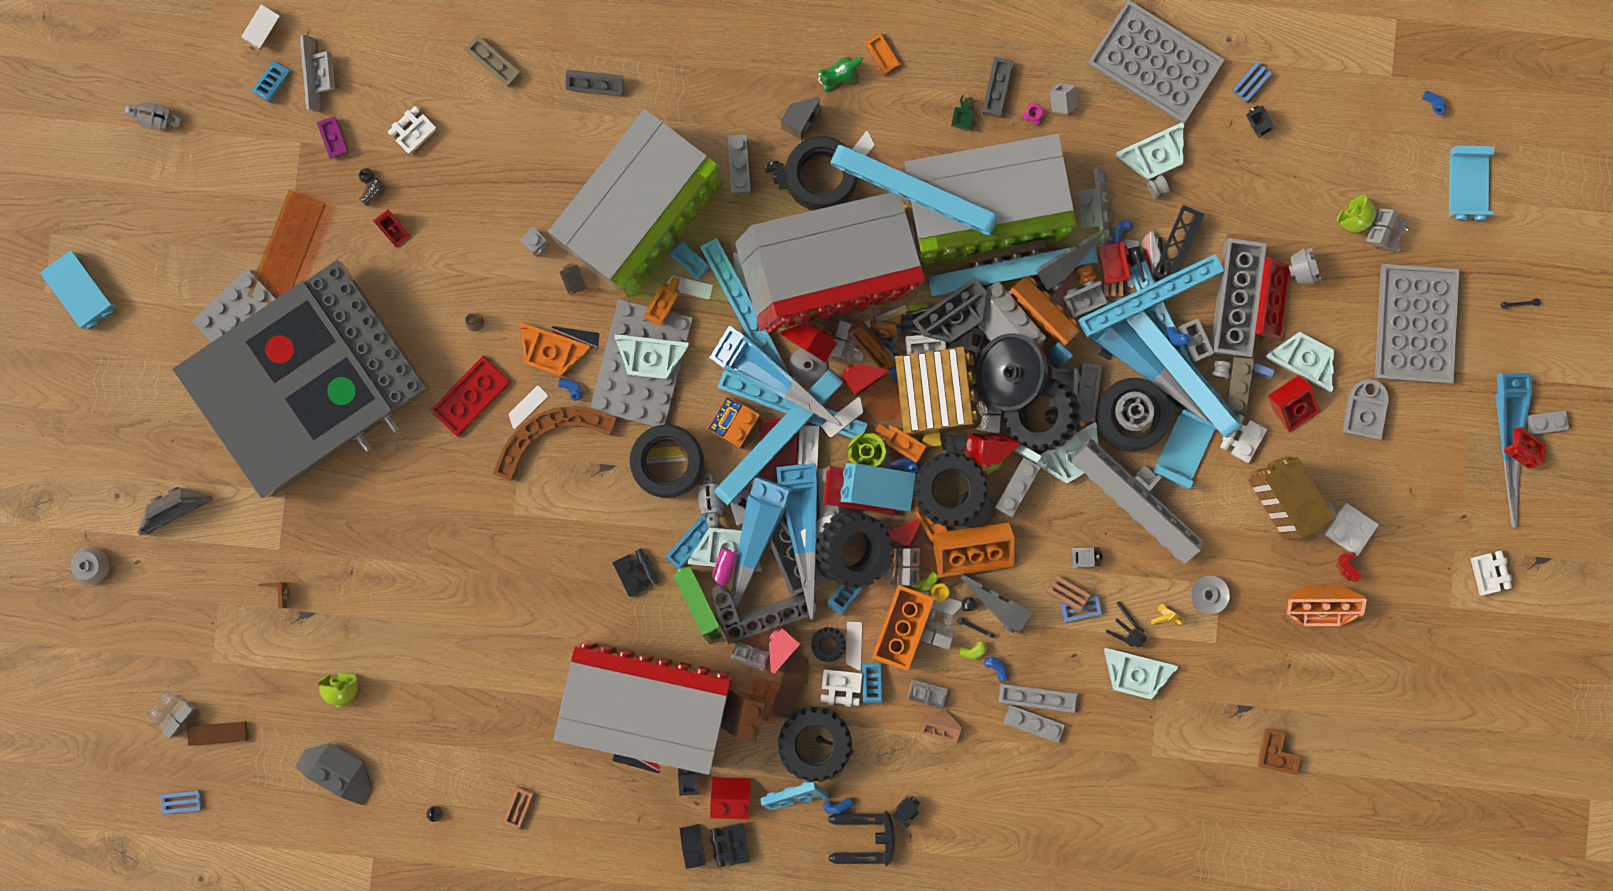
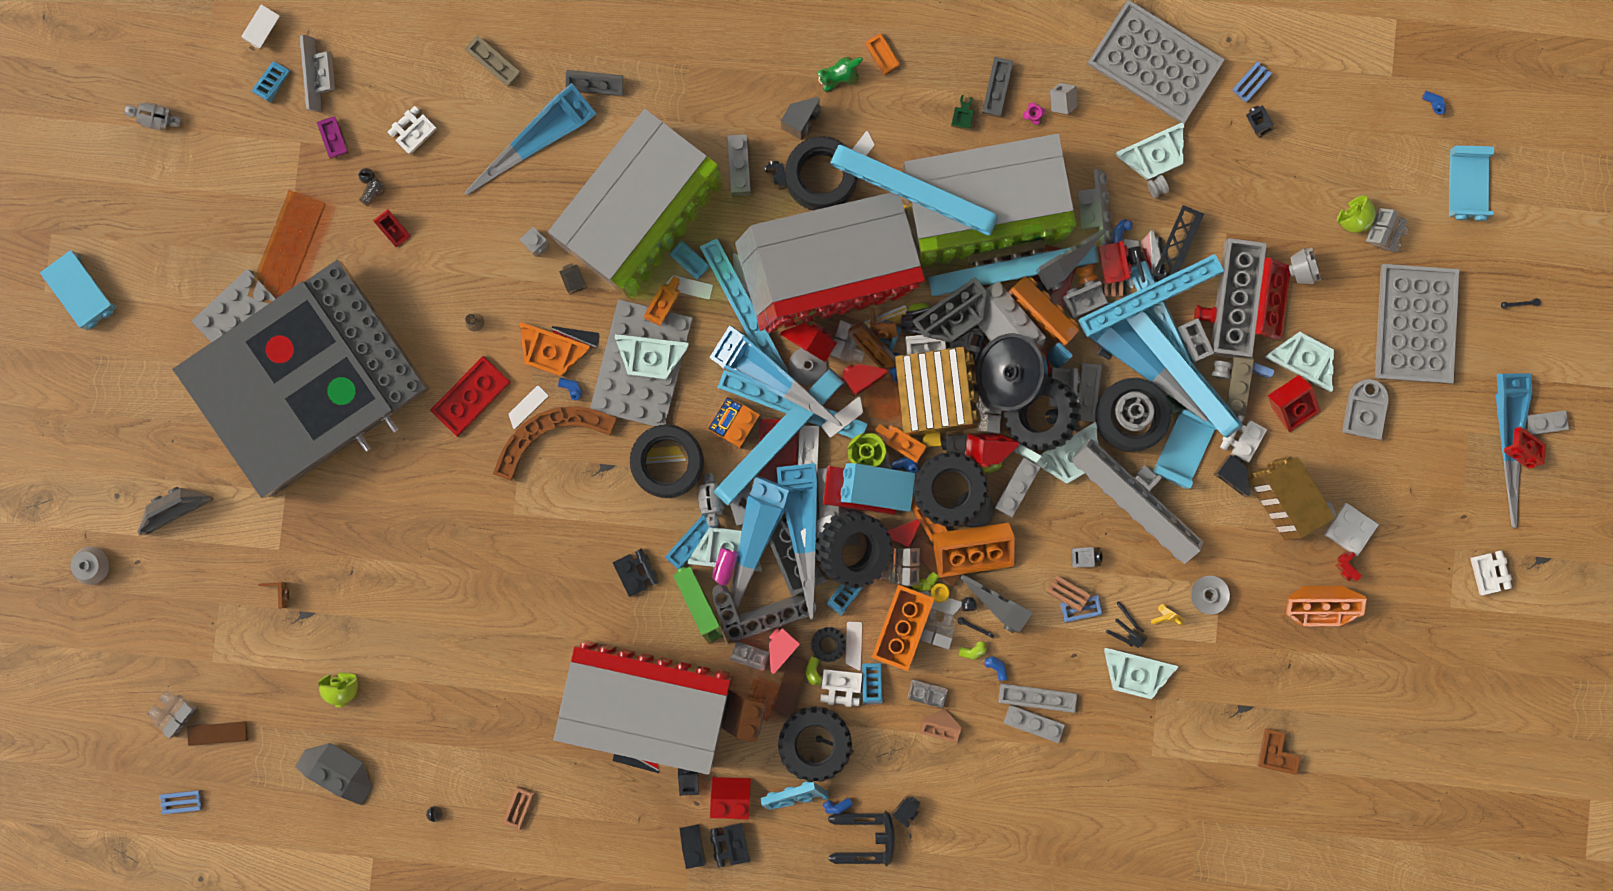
(559, 117): none -> dark azure plate
(811, 672): none -> lime arm
(1178, 339): blue arm -> none
(1205, 314): none -> red bush
(1234, 474): none -> black slope

